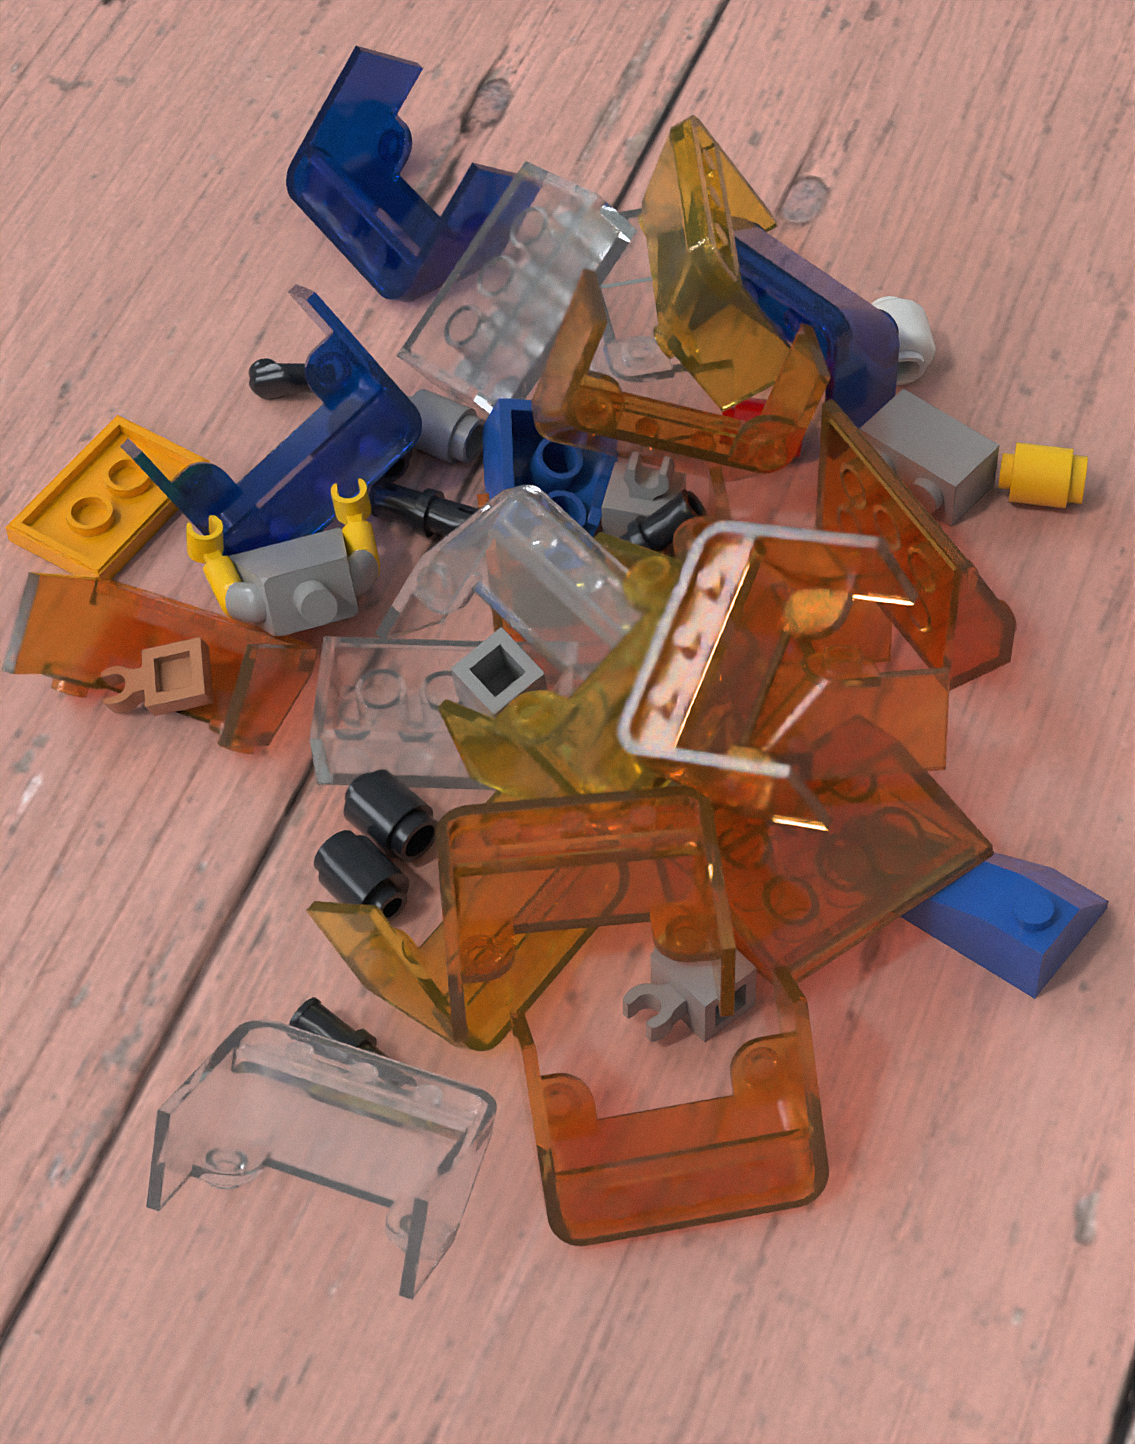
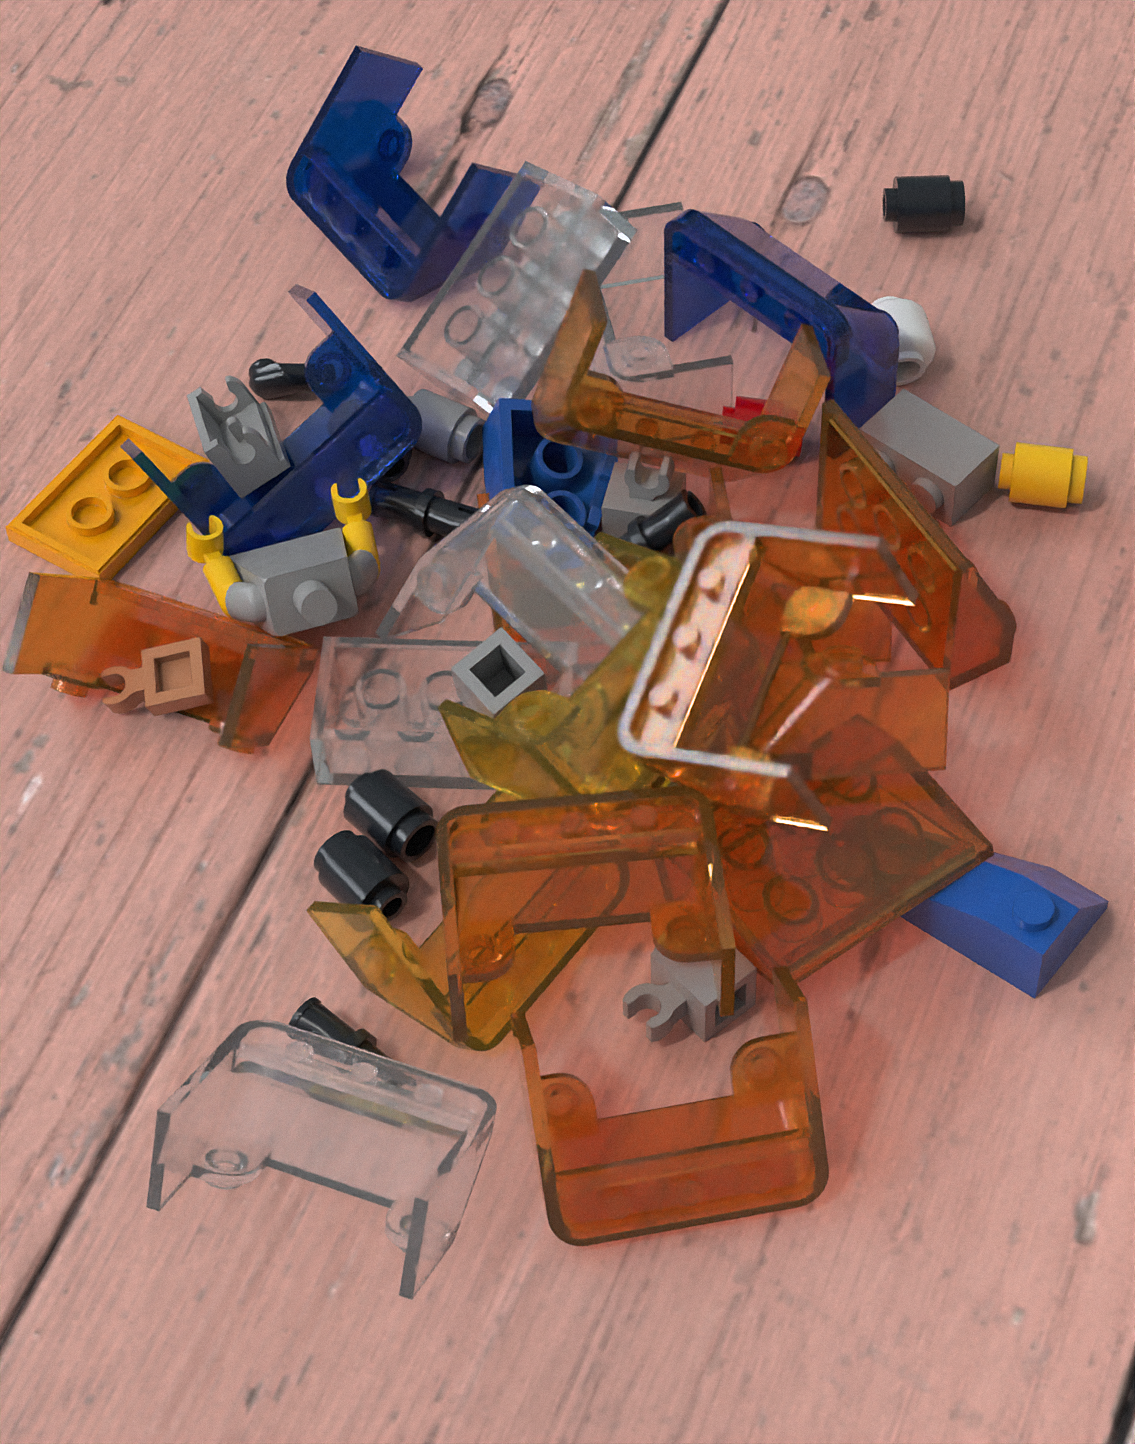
(239, 437): none -> light grey hinge
(695, 268): clear yellow windscreen -> none
(924, 203): none -> black brick

